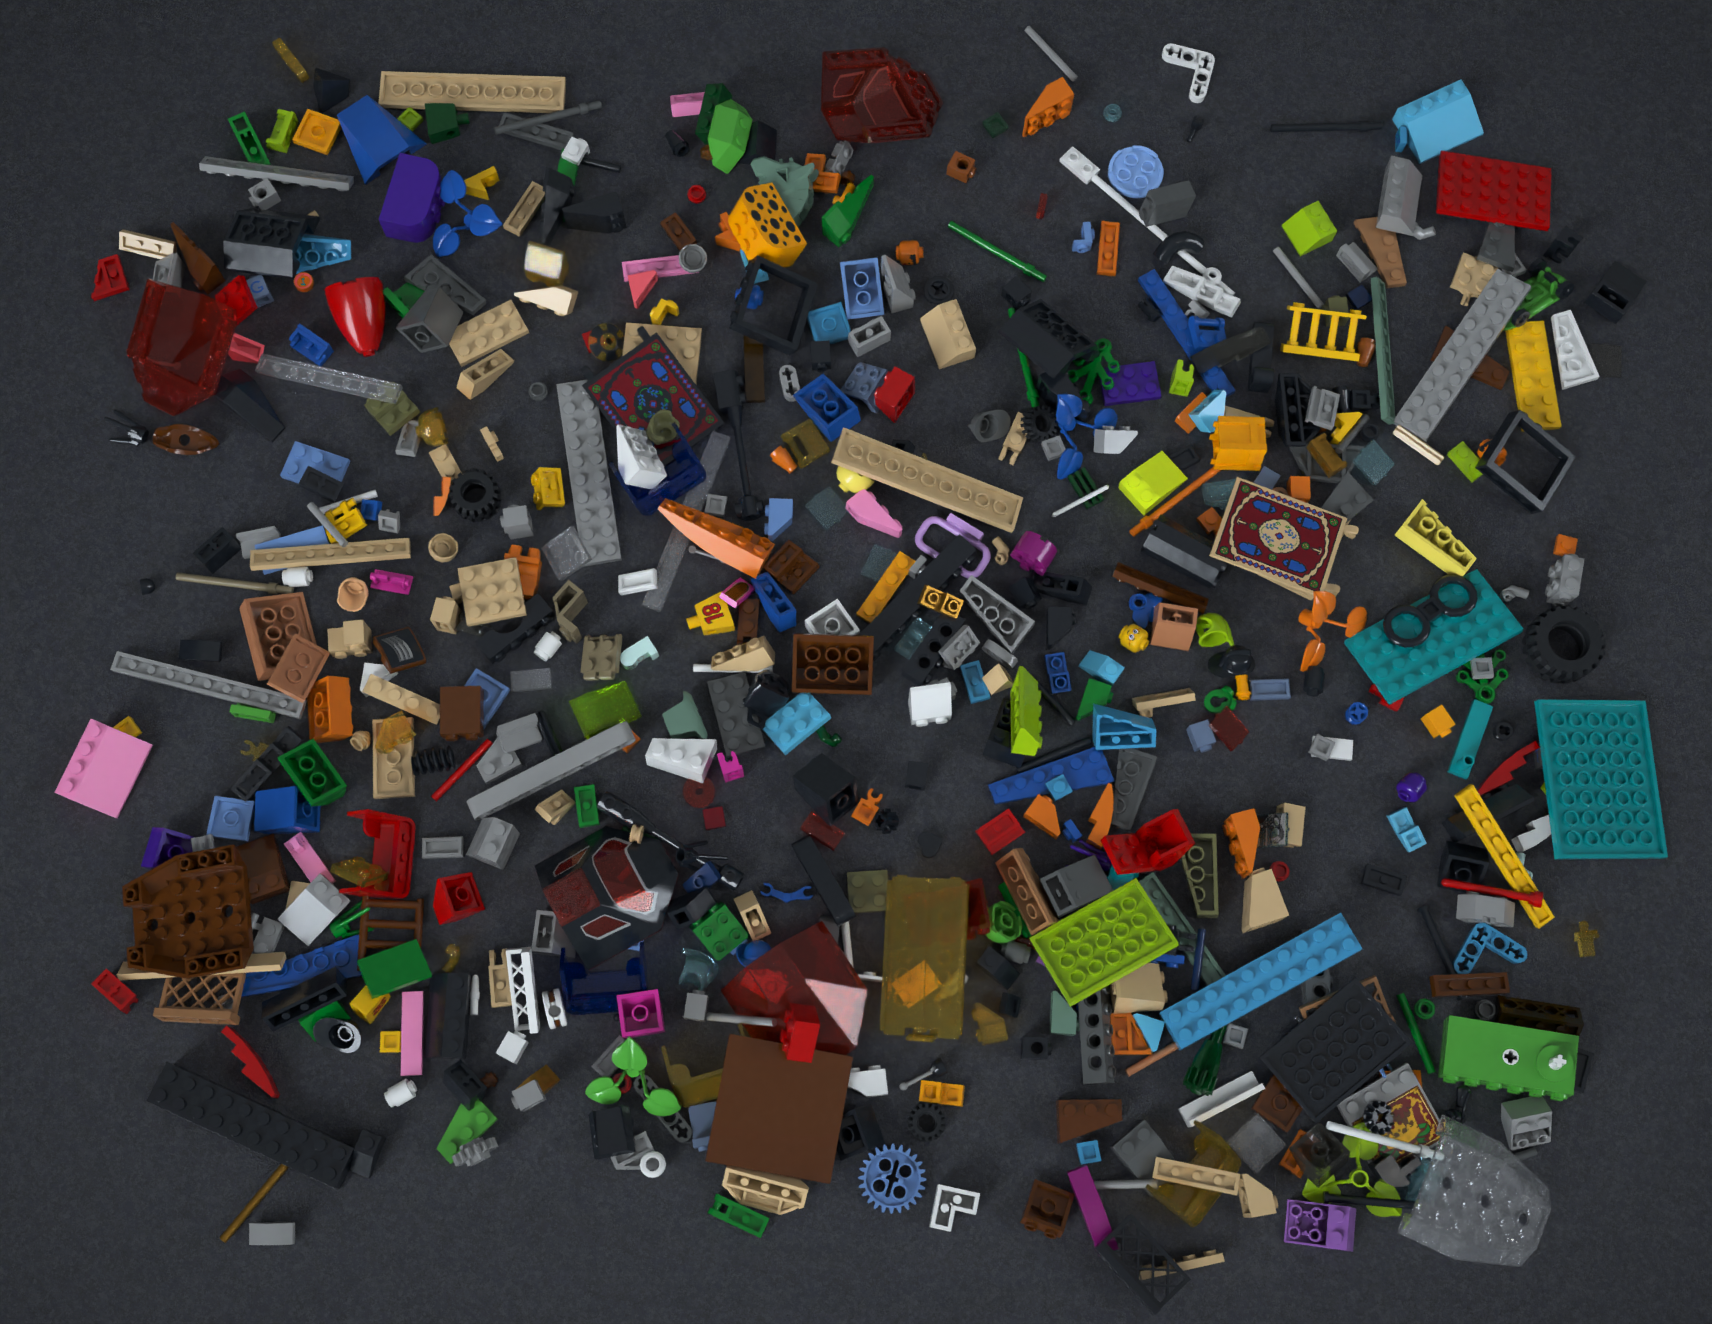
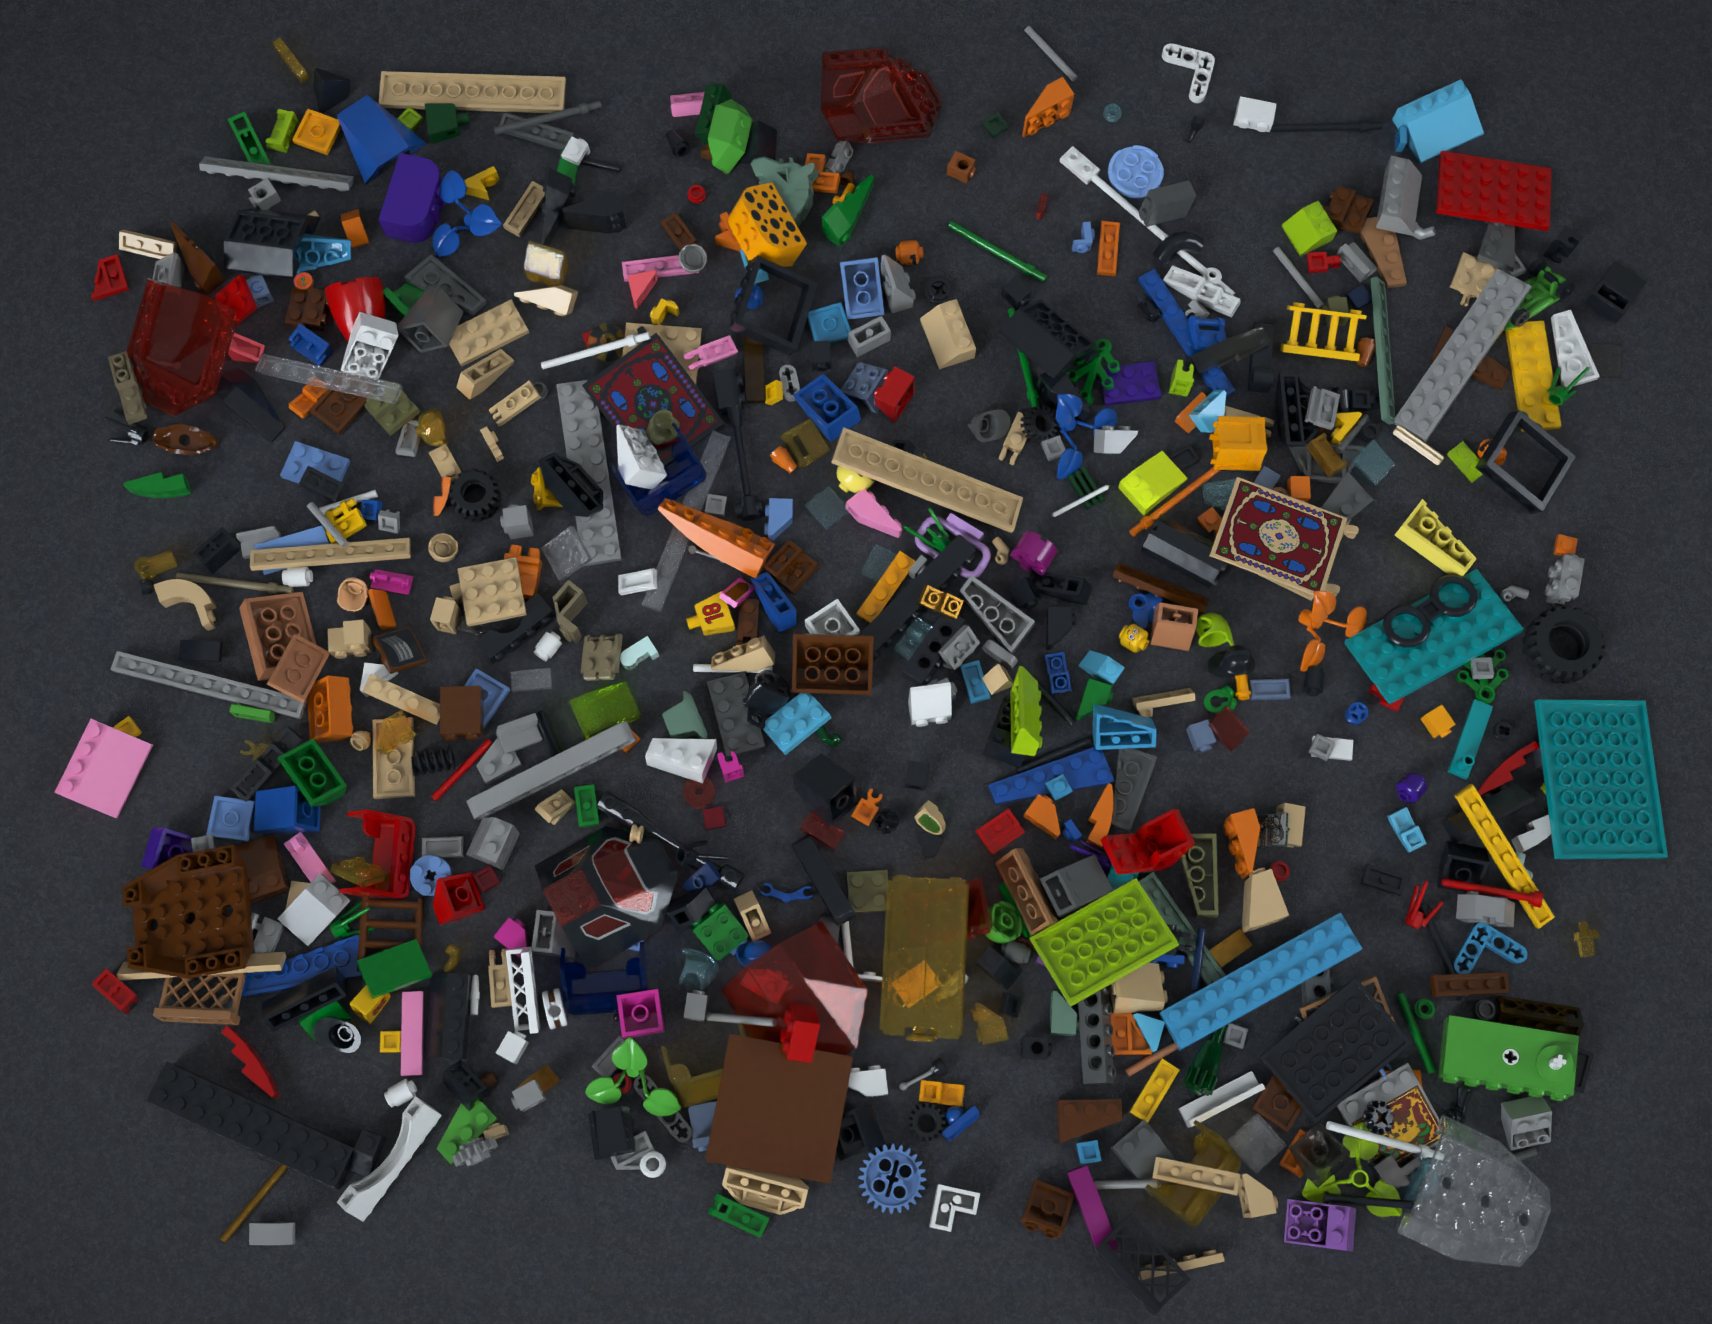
(128, 388): none -> dark tan slope
(157, 564): none -> clear yellow piece
(159, 486): none -> green slope
(179, 590): none -> tan arch
(306, 400): none -> orange slope
(308, 309): none -> reddish brown plate
(338, 409): none -> reddish brown plate
(354, 228): none -> orange slope
(364, 1194): none -> white arch
(369, 345): none -> white slope
(382, 609): none -> orange slope
(419, 871): none -> medium blue plate
(486, 879): none -> dark red tile
(496, 1130): none -> tan plate
(513, 935): none -> dark pink slope
(515, 403): none -> tan hinge
(571, 485): none -> black wedge
(630, 340): none -> white bar
(712, 352): none -> bright pink hinge
(773, 392): none -> yellow plate
(930, 818): none -> tan rock
(939, 540): none -> green plant
(959, 1121): none -> blue tile
(1154, 1090): none -> yellow plate
(1230, 948): none -> pearl gold slope
(1254, 114): none -> white brick
(1319, 262): none -> red plate
(1348, 210): none -> reddish brown plate
(1414, 917): none -> red plant
(1560, 394): none -> green plant

